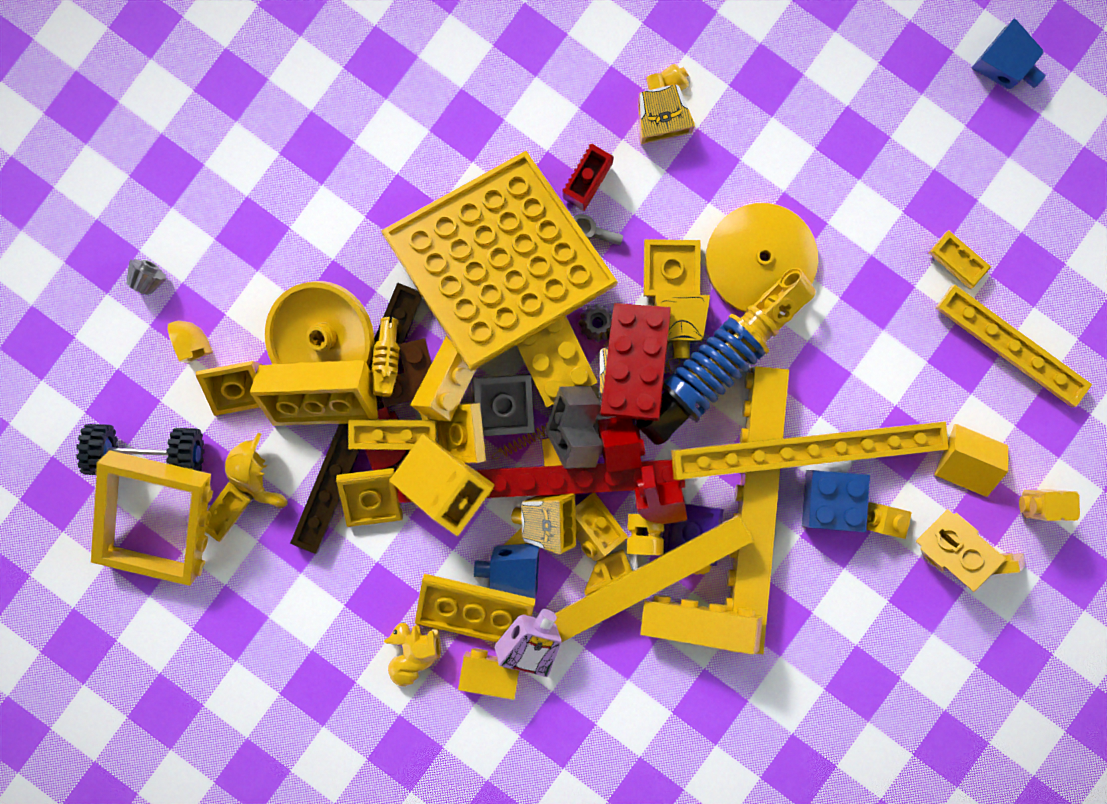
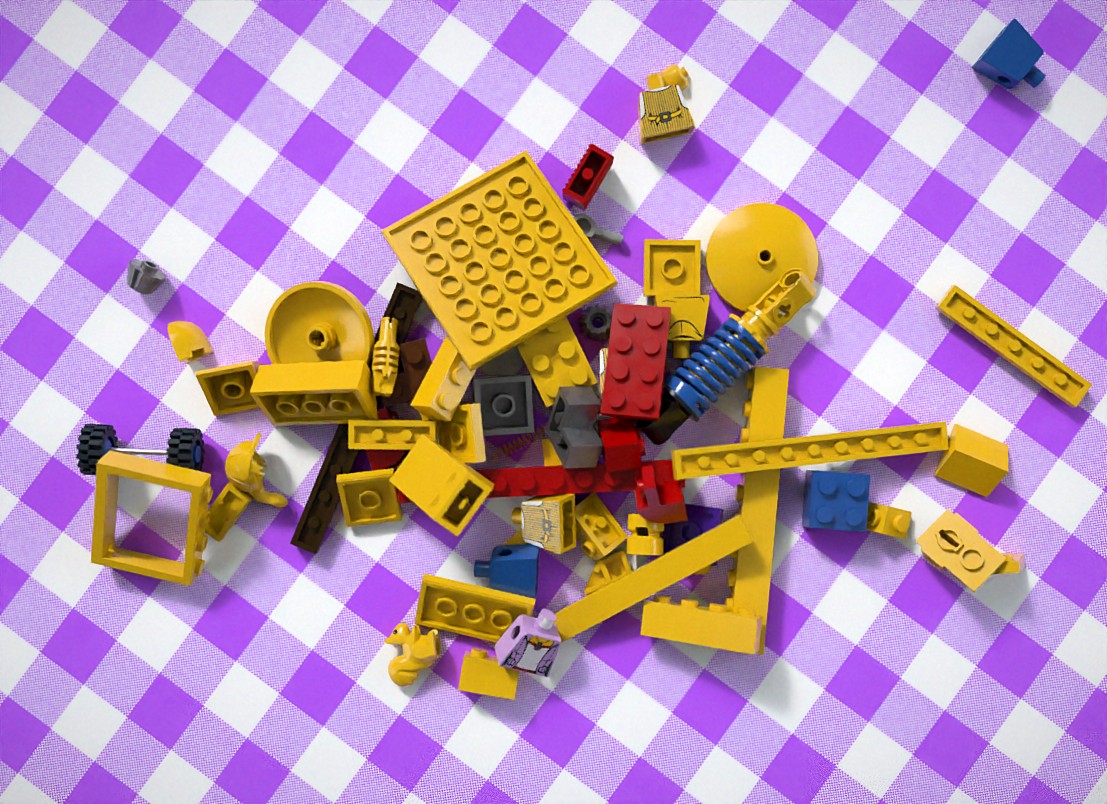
(959, 259): yellow plate -> none
(1050, 504): yellow brick -> none

